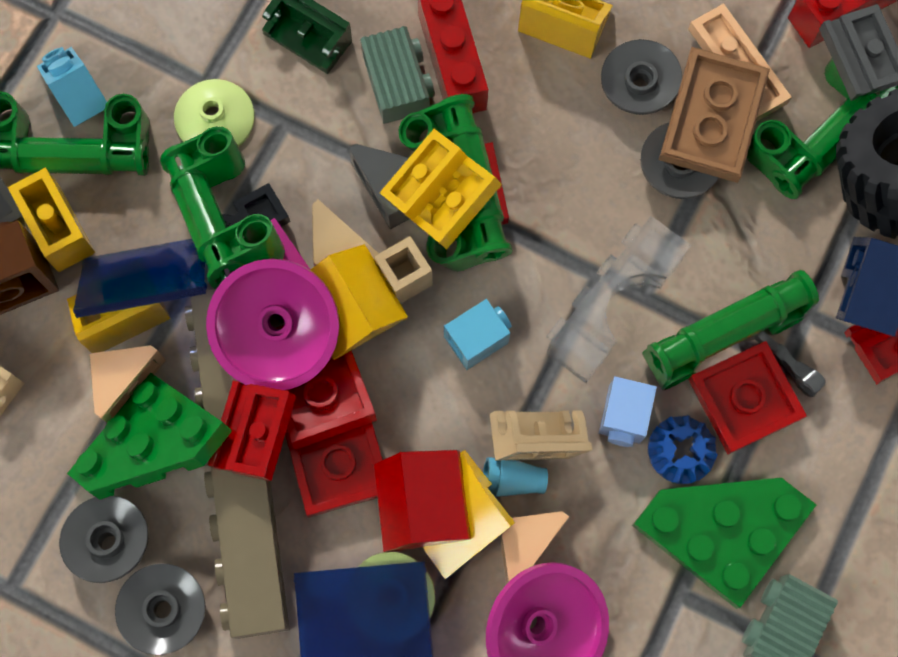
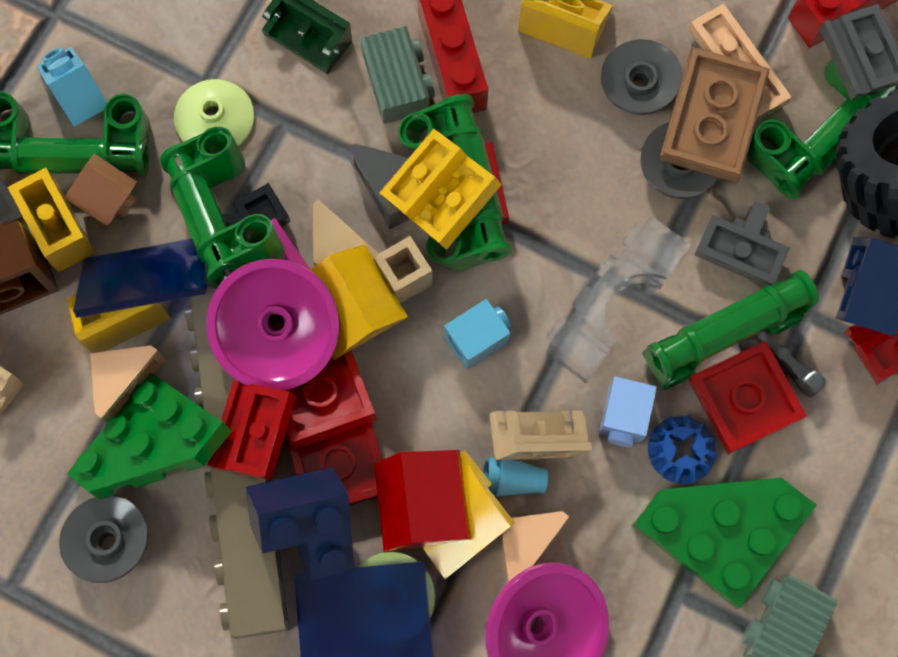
(102, 191): none -> nougat brick
(138, 603): dark grey dish -> none
(308, 514): none -> dark blue brick
(744, 246): none -> dark grey hinge

